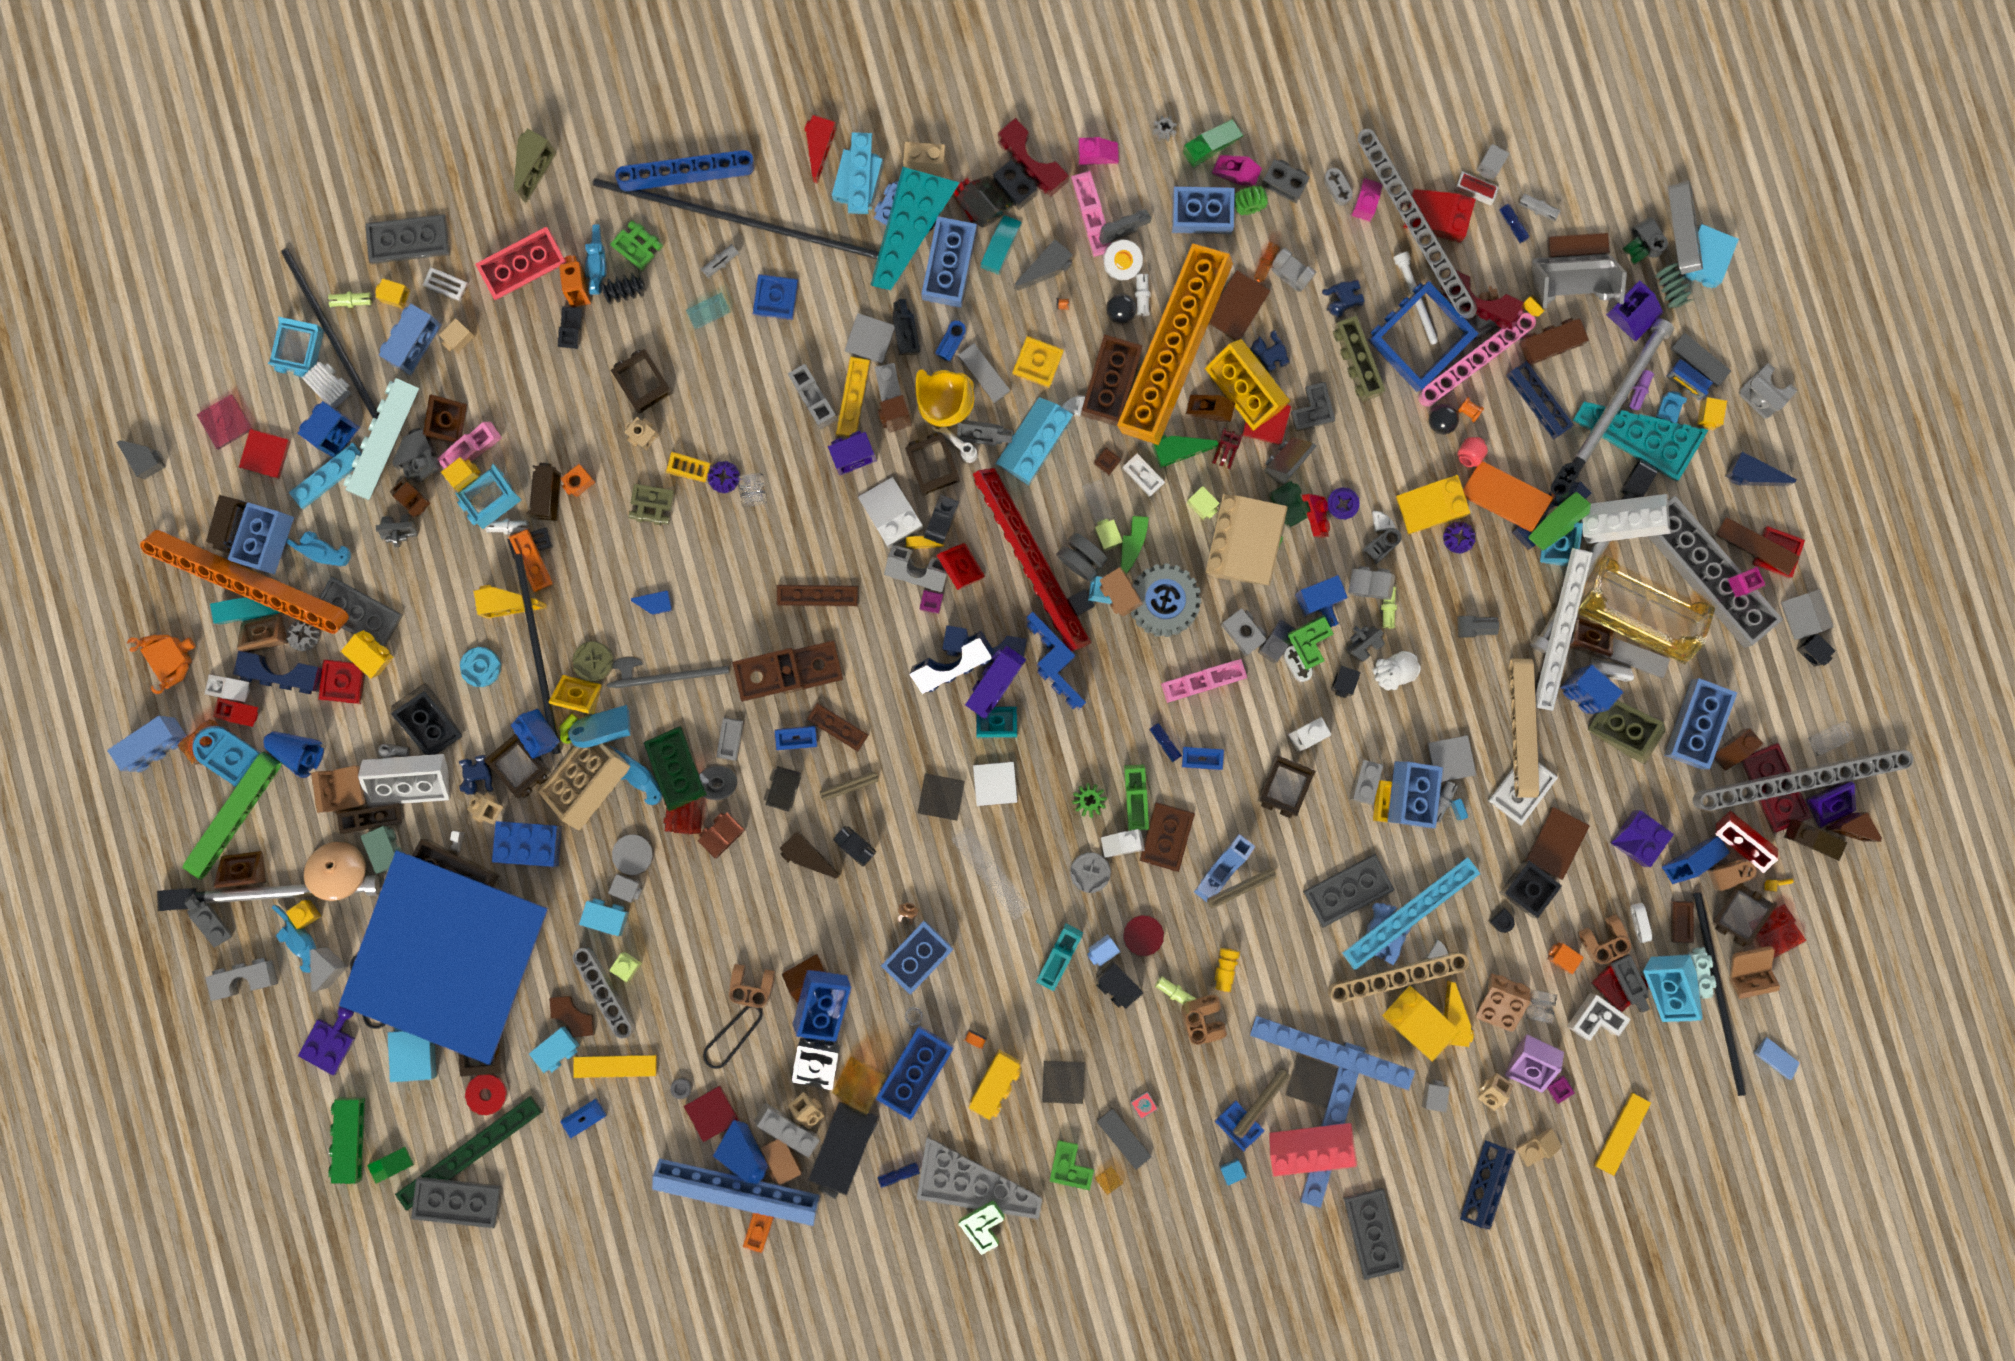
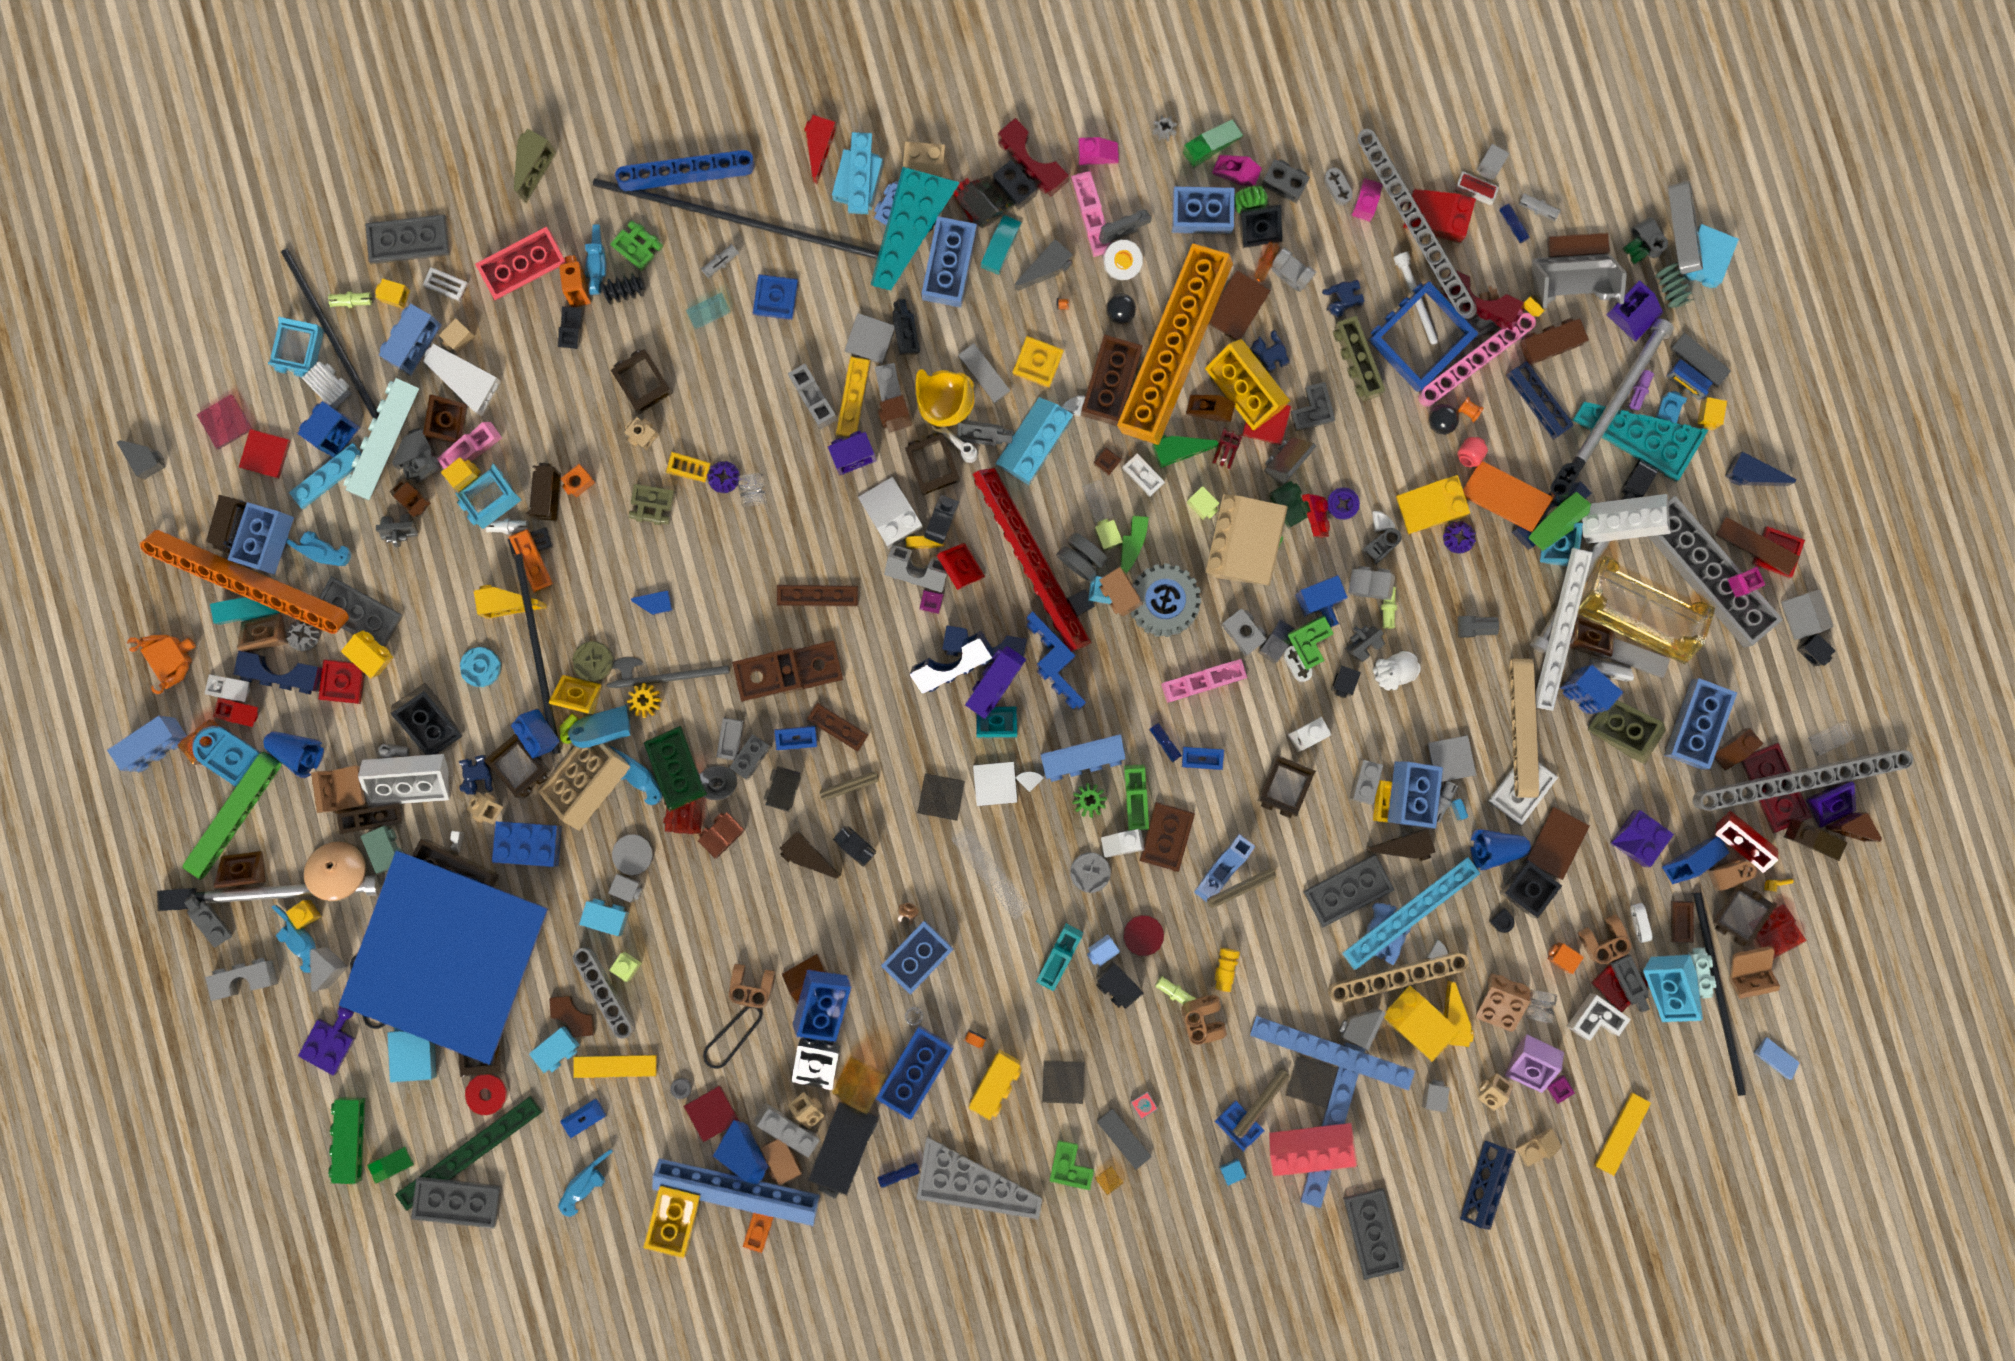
(466, 380): none -> white slope
(582, 1186): none -> dark azure animal
(639, 707): none -> yellow gear
(672, 1222): none -> yellow slope
(750, 757): none -> dark grey brick
(950, 342): blue piece -> none
(978, 1225): plate -> none
(1029, 779): none -> white tile
(1083, 757): none -> medium blue slope
(1142, 295): white pin -> none
(1260, 225): none -> black slope
(1362, 1027): none -> light grey slope
(1409, 846): none -> dark brown slope
(1497, 848): none -> blue cone
(1763, 395): light grey piece -> none

